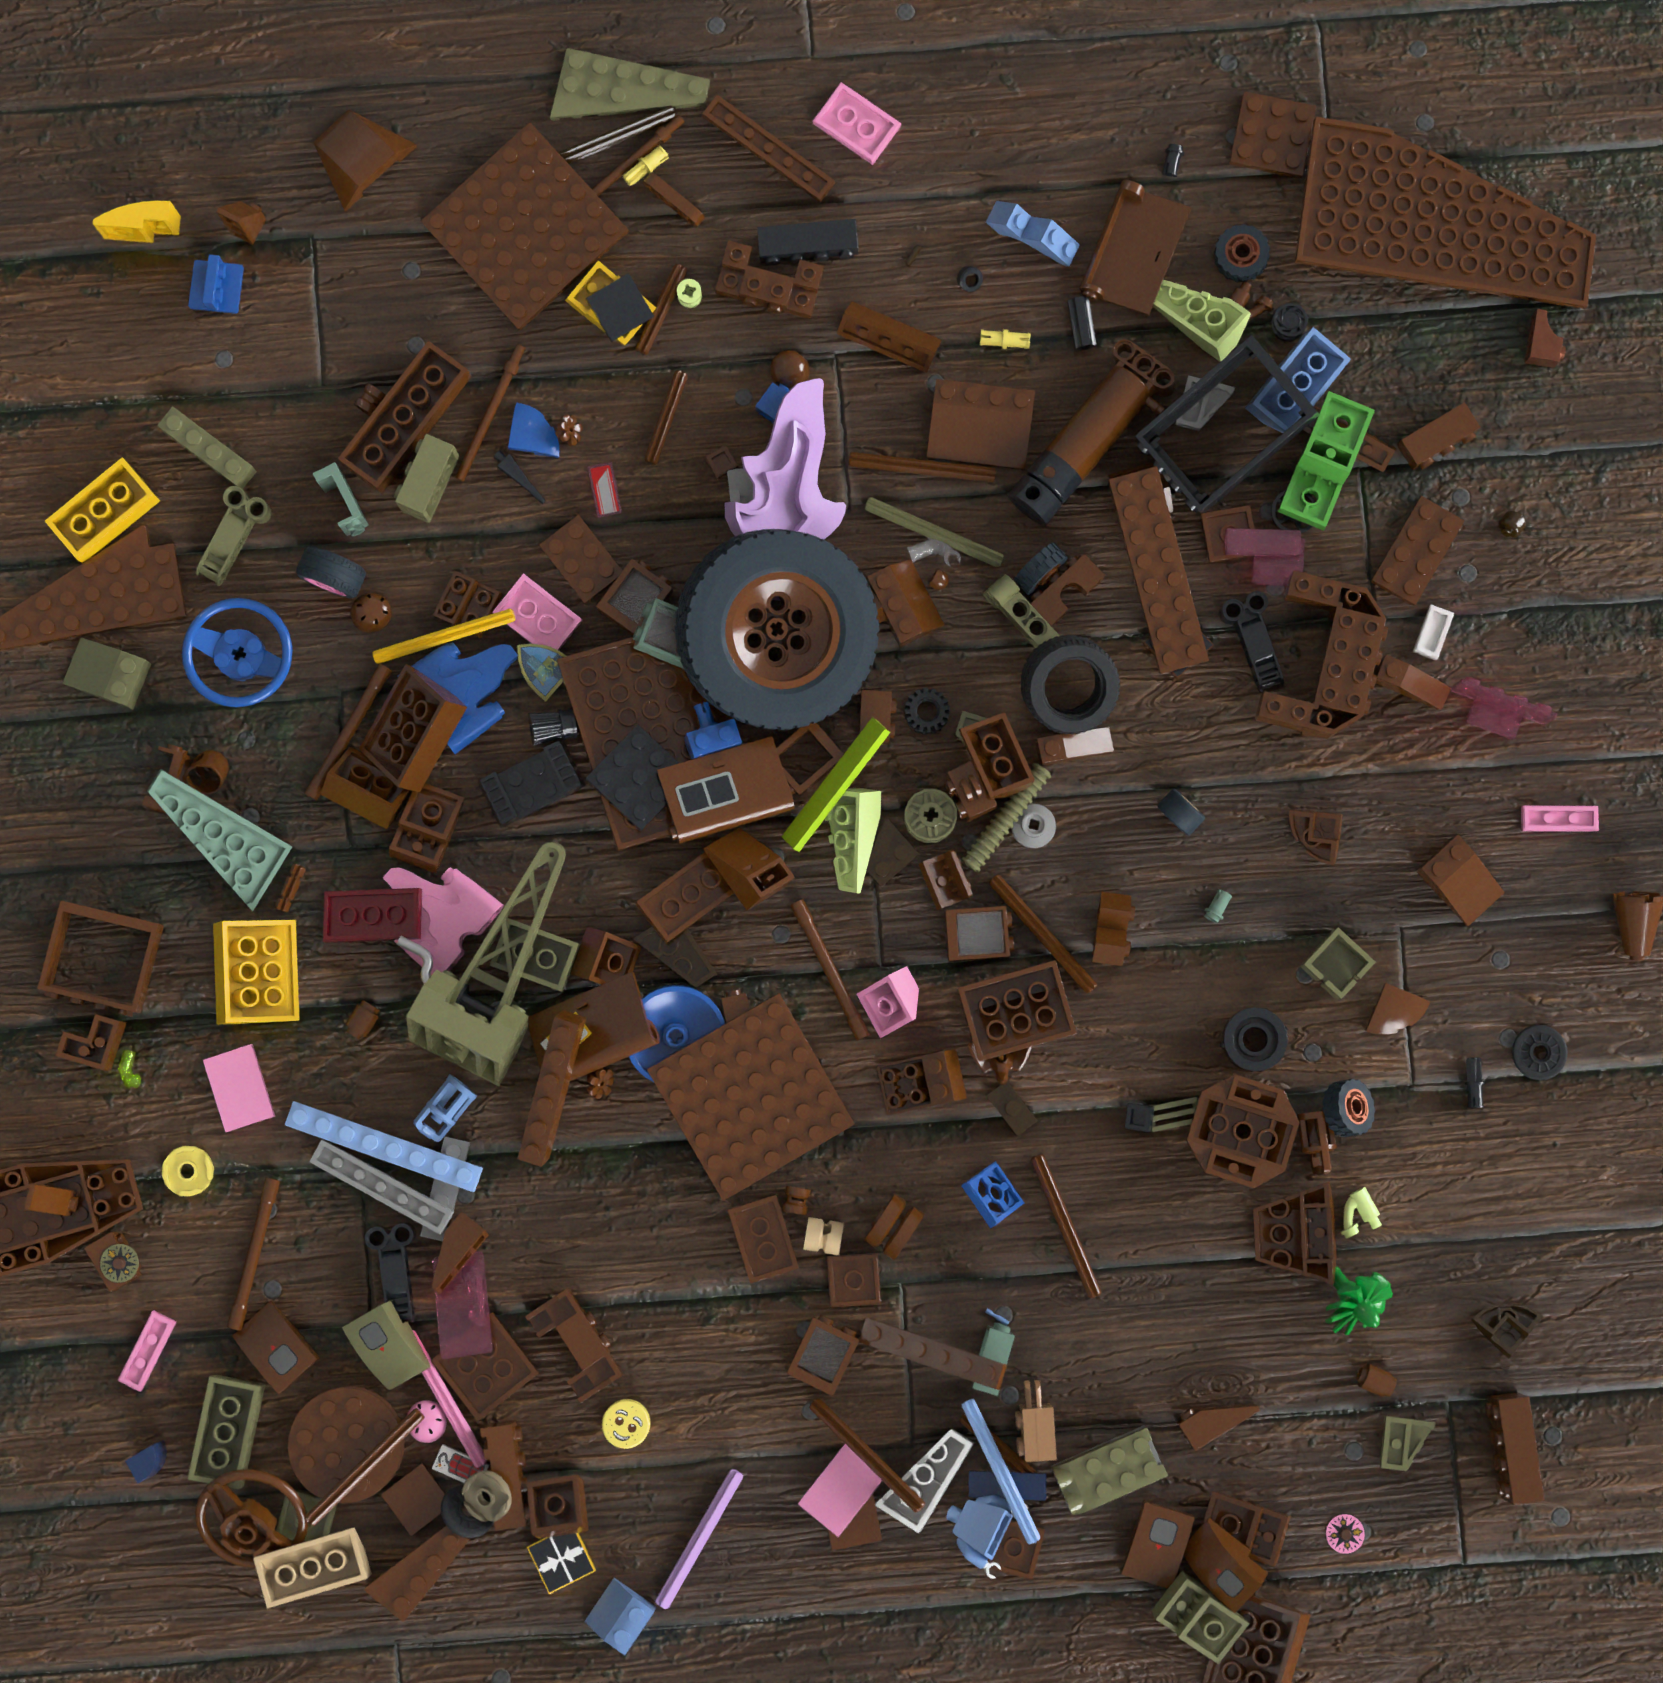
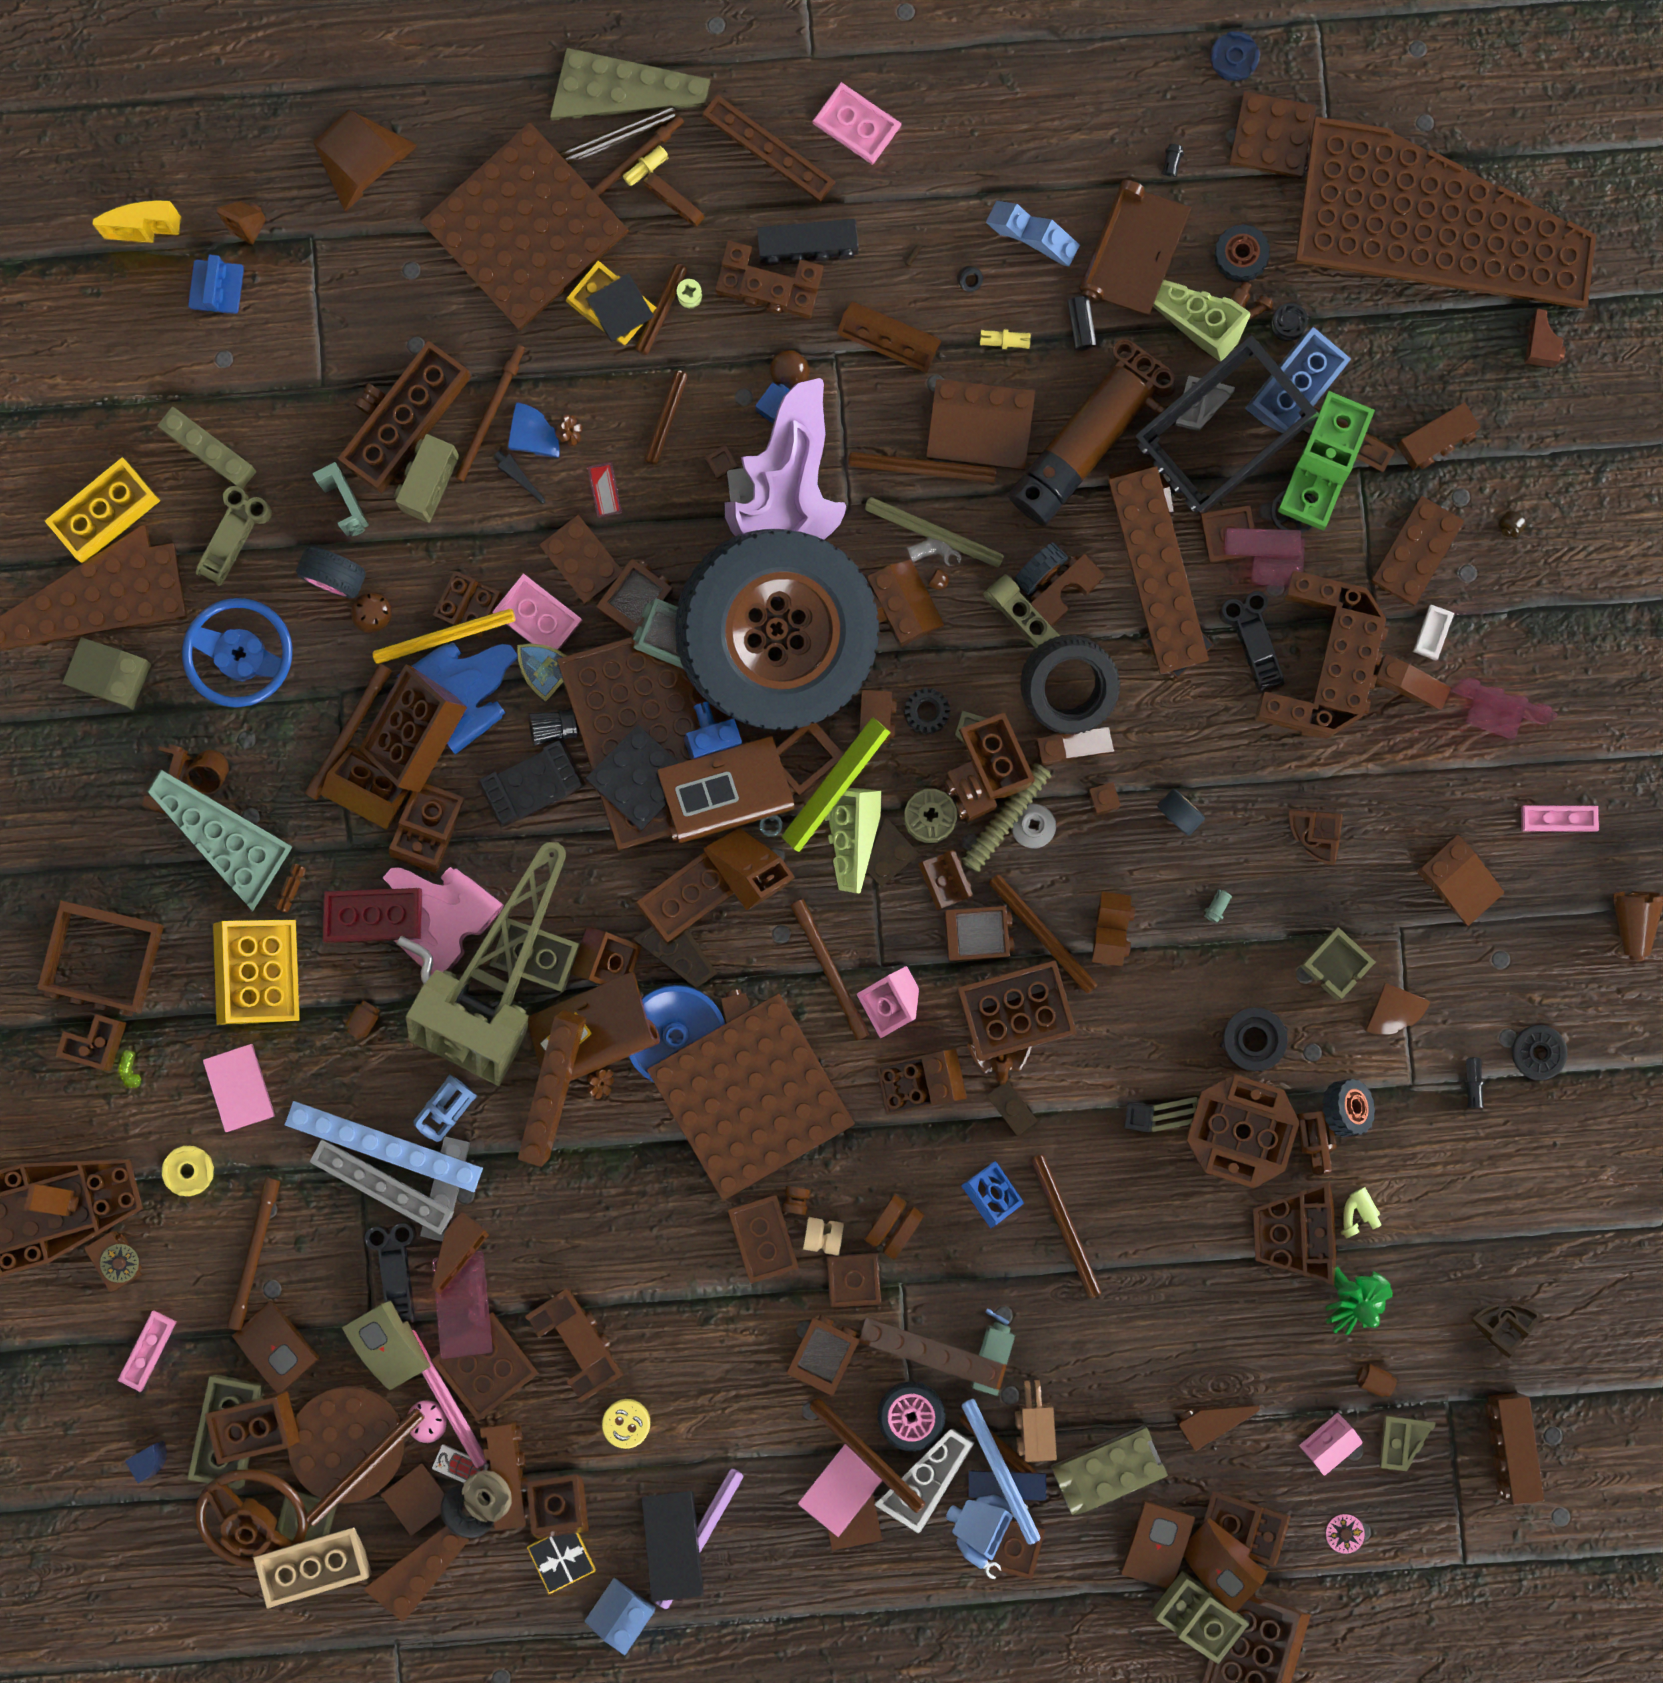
(252, 1428): none -> reddish brown slope
(672, 1546): none -> black tile
(769, 833): none -> clear light blue bush
(905, 1399): none -> wheel
(1103, 799): none -> reddish brown brick
(1234, 56): none -> dark blue tile
(1331, 1443): none -> bright pink panel

